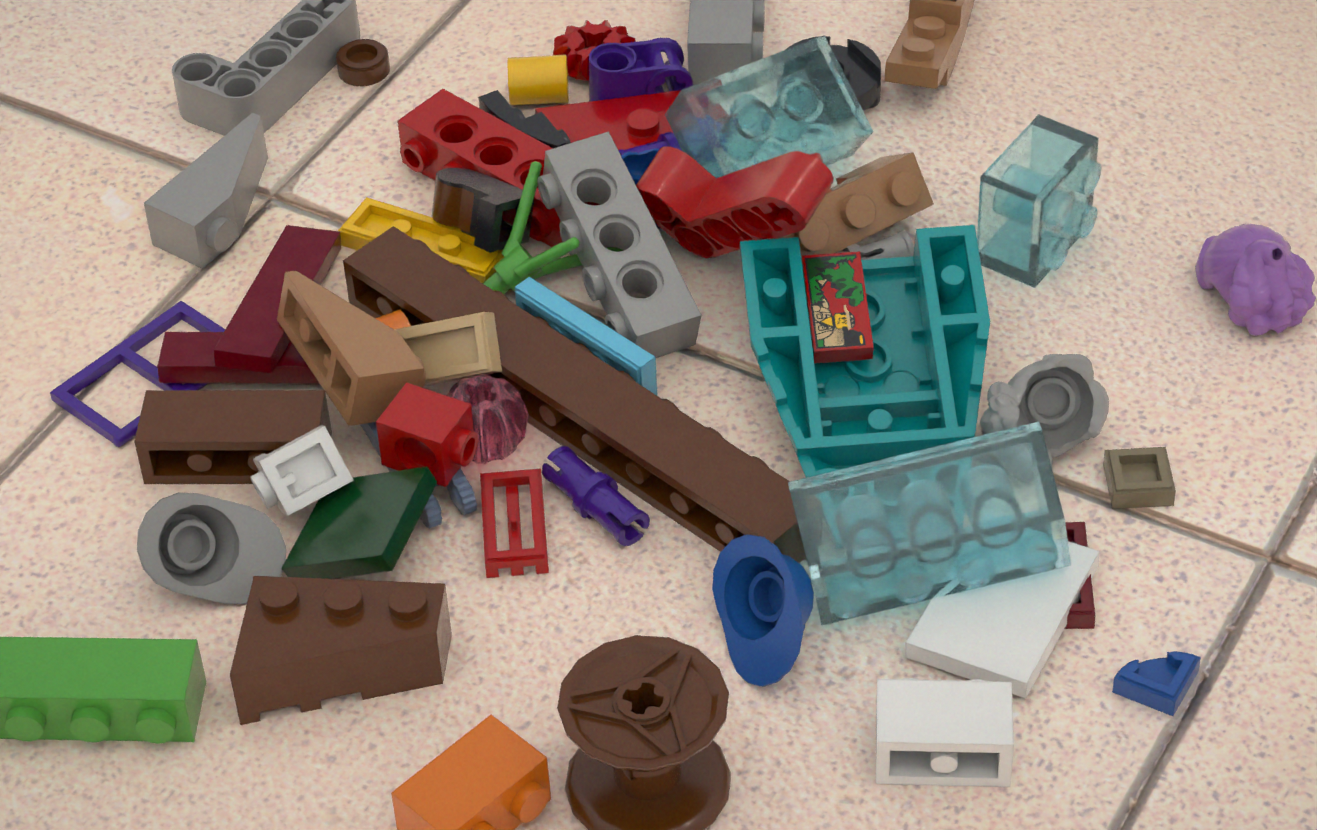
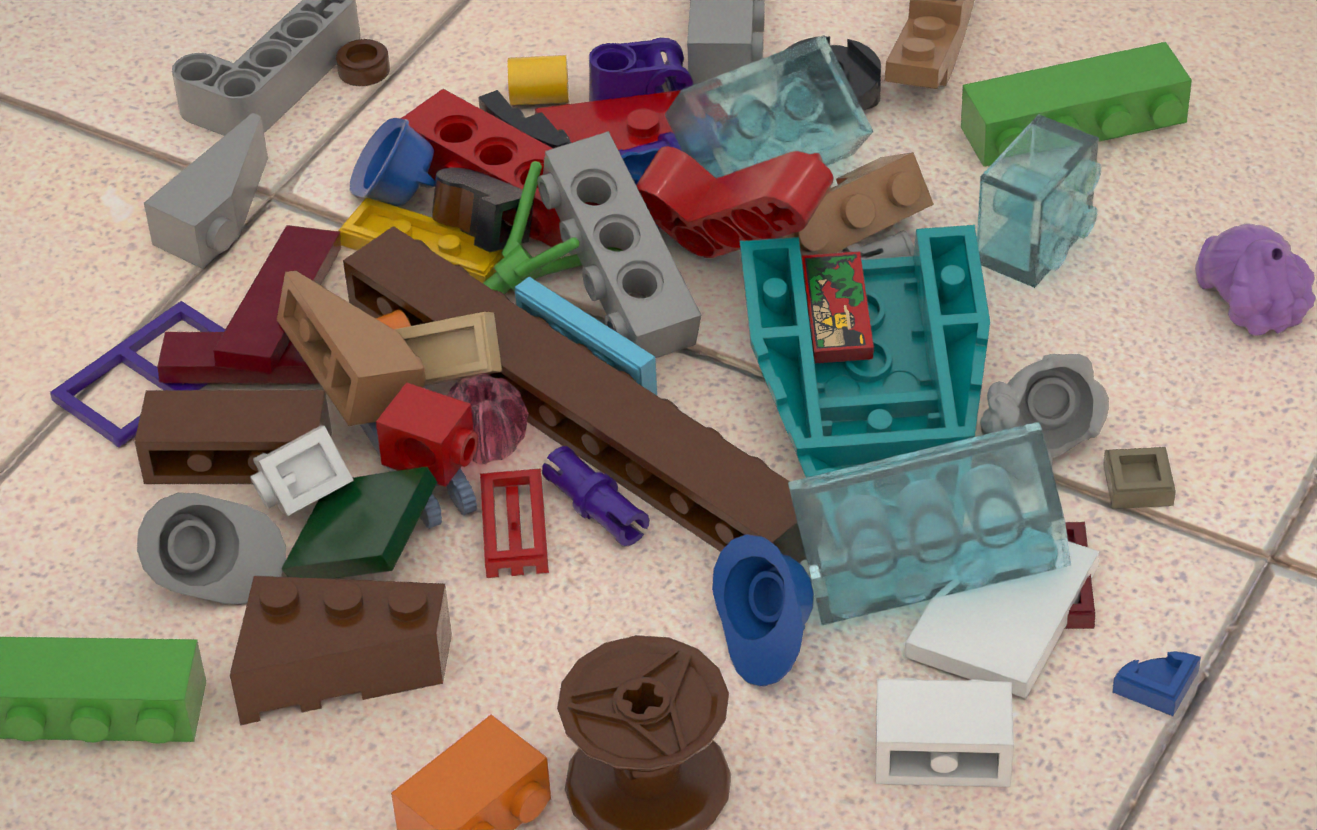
(393, 164): none -> blue piece
(589, 37): red gear -> none
(1097, 95): none -> bright green brick

